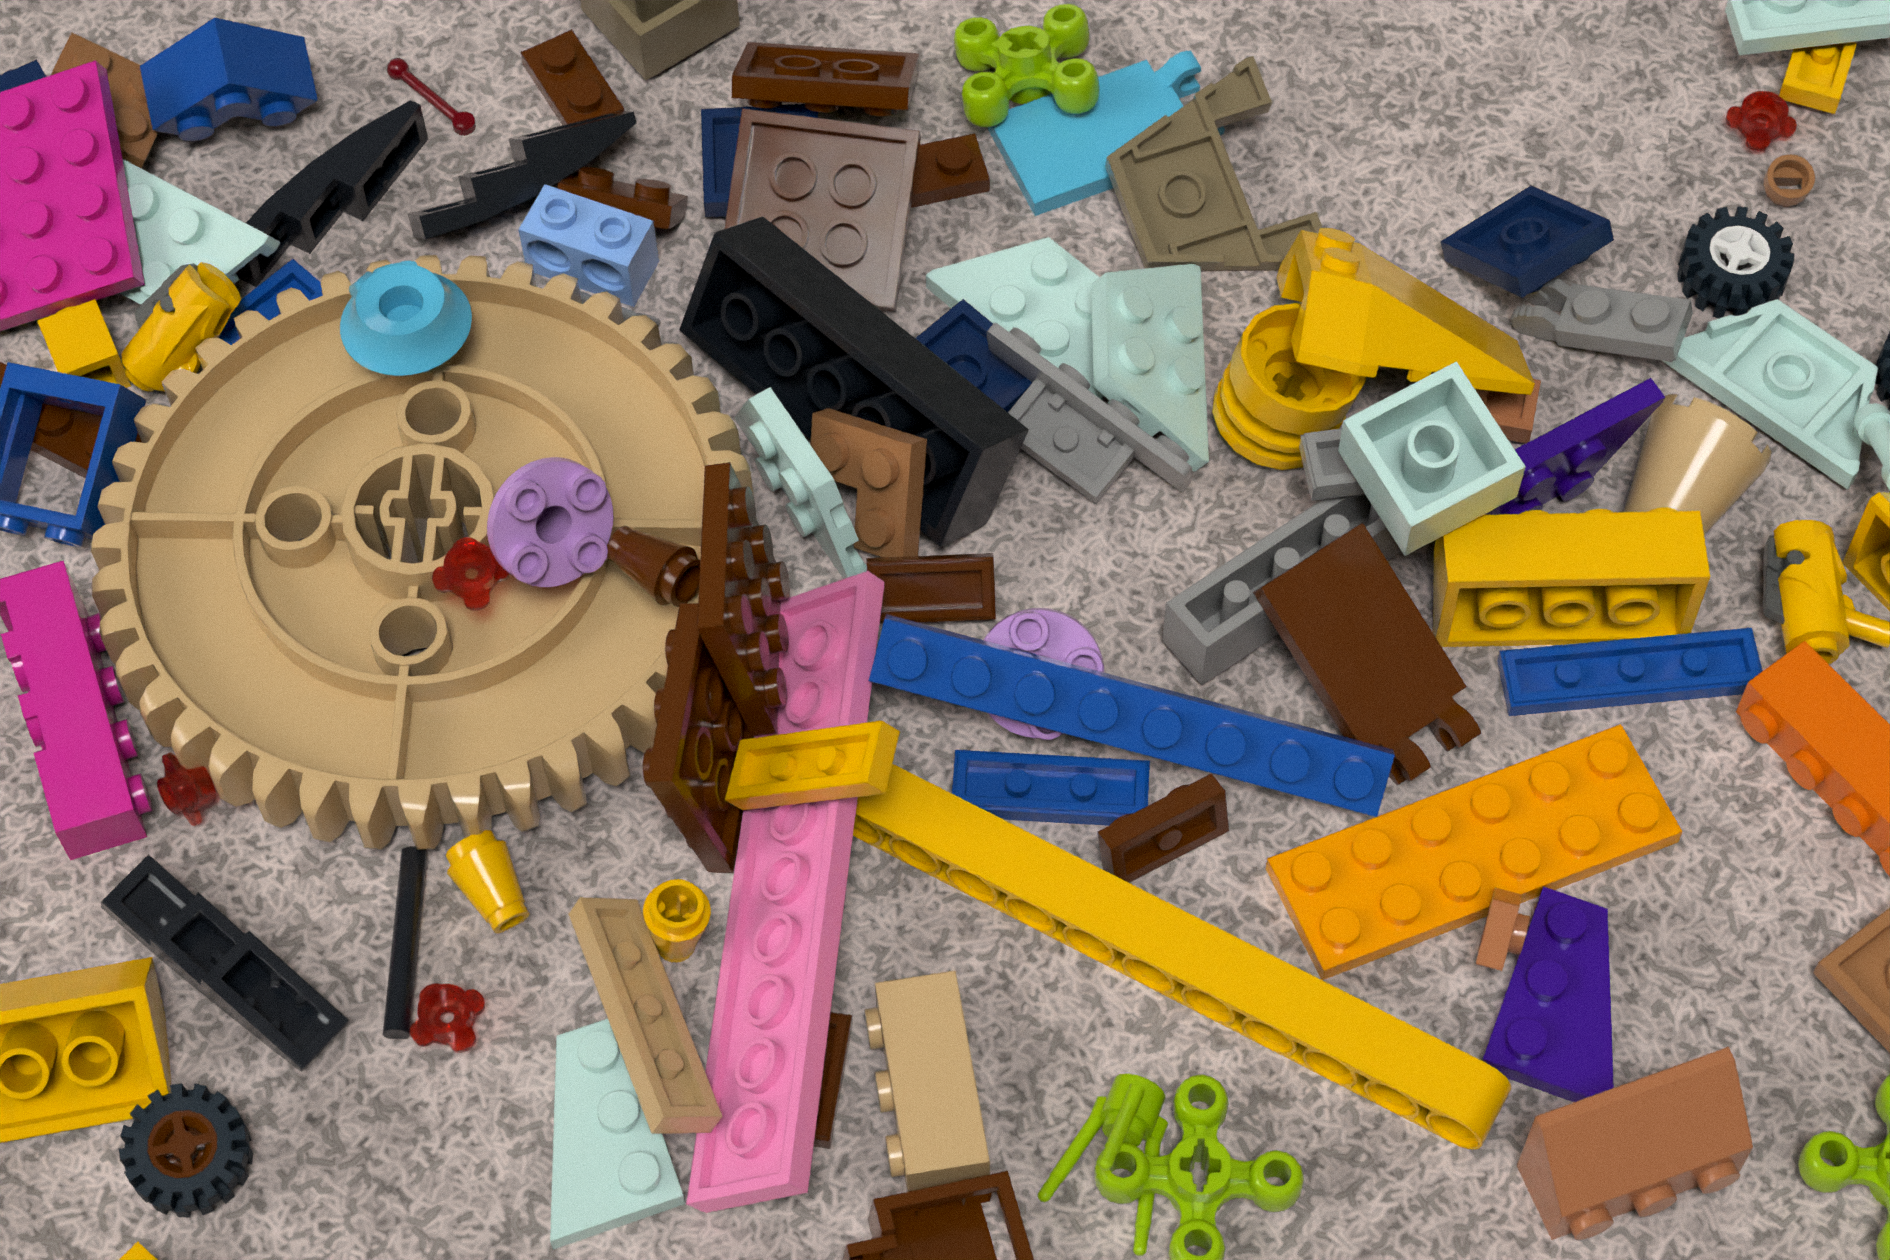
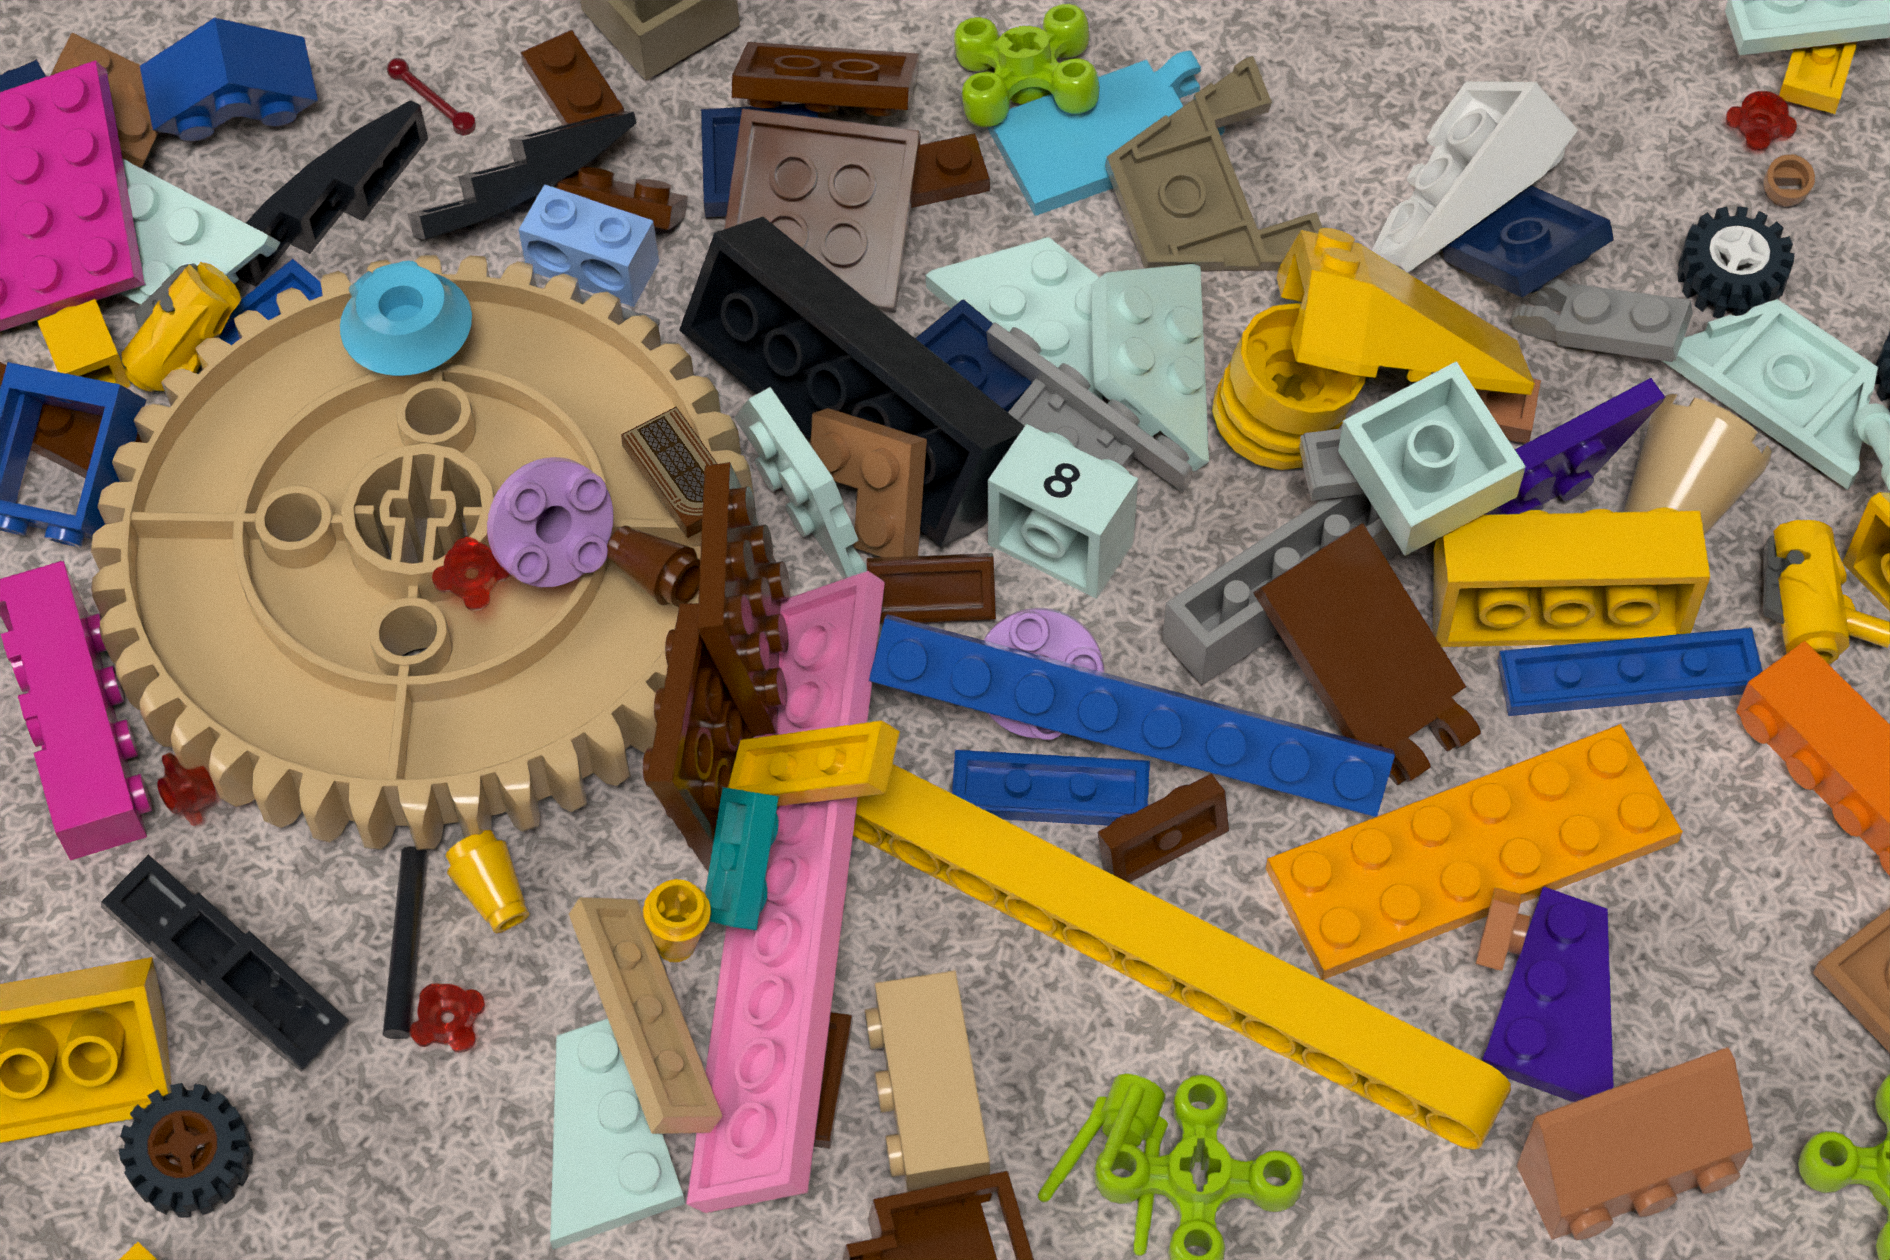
(672, 464): none -> tile
(740, 857): none -> teal plate
(1062, 510): none -> light aqua brick
(1485, 153): none -> white wedge

